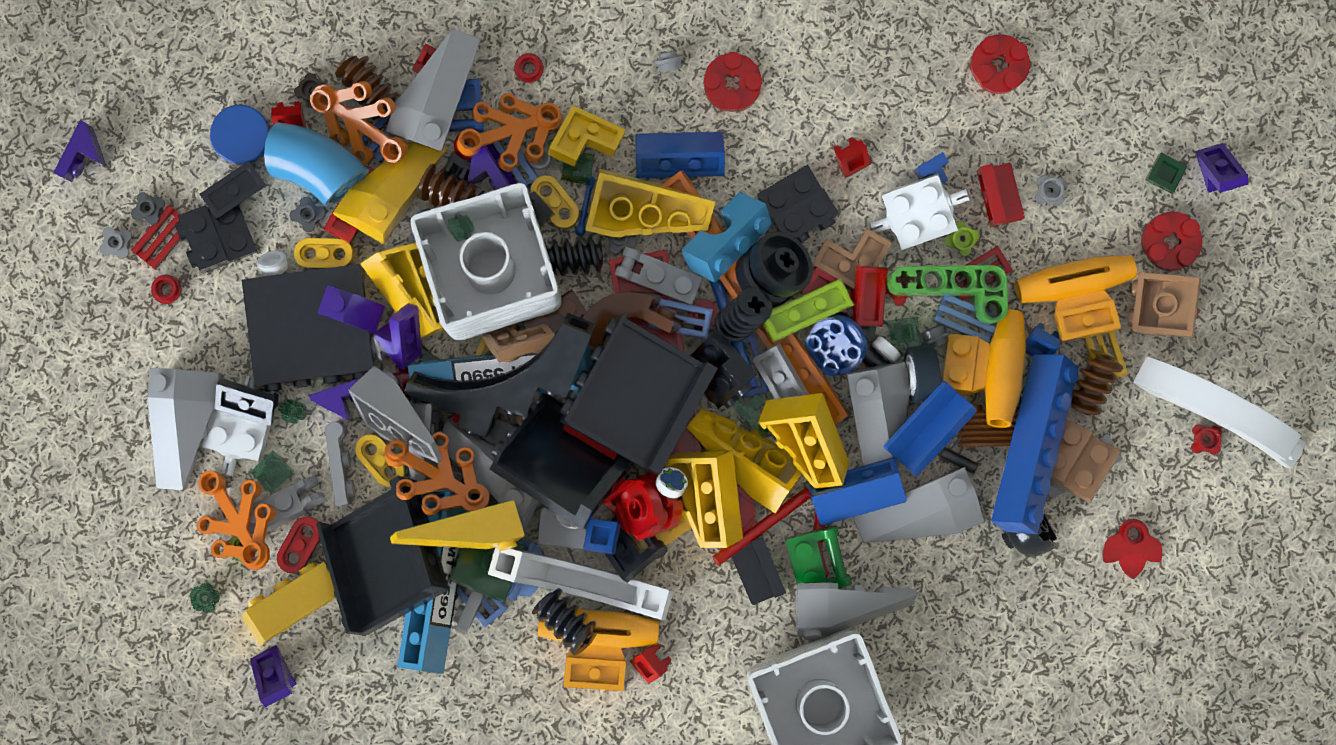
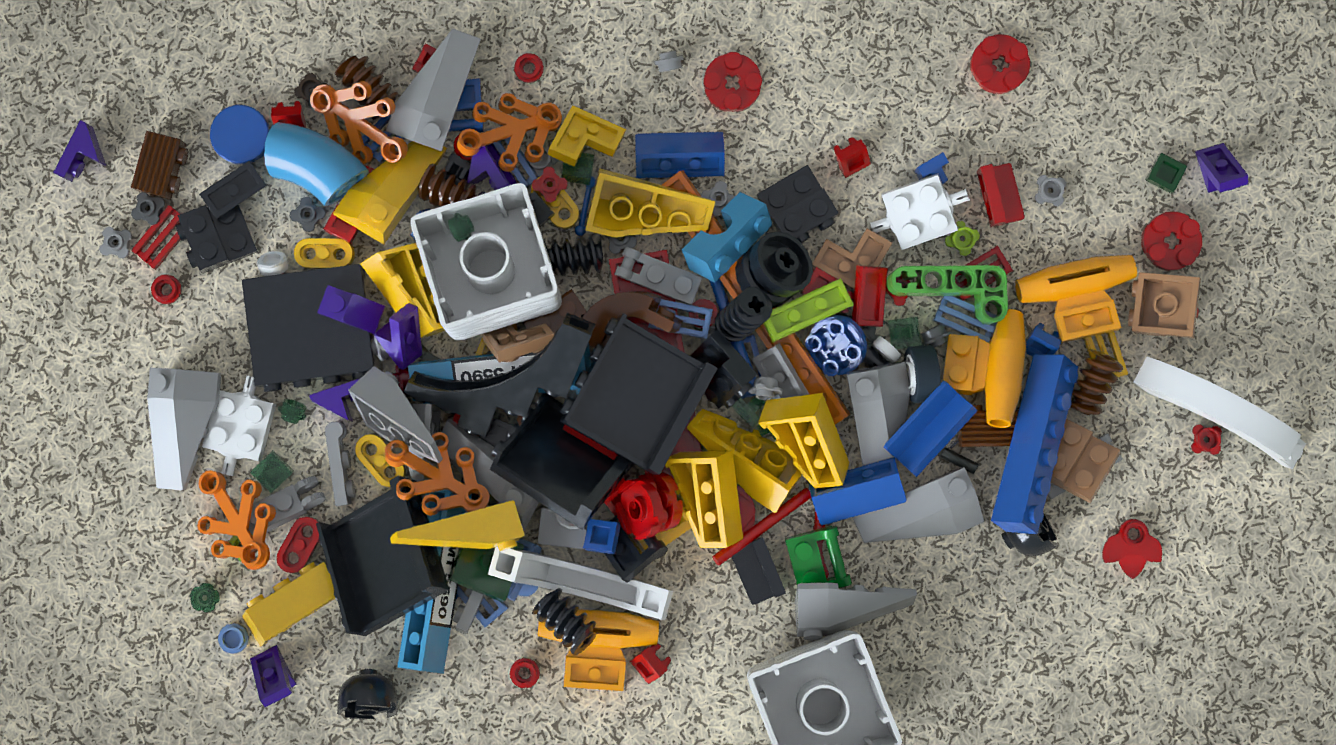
(159, 165): none -> reddish brown brick
(233, 638): none -> medium blue plate
(245, 401): plate -> none
(367, 696): none -> black cylinder
(517, 679): none -> red plate
(549, 192): none -> red plate
(671, 482): tile -> none
(718, 190): none -> light grey plate
(765, 388): none -> light grey plate

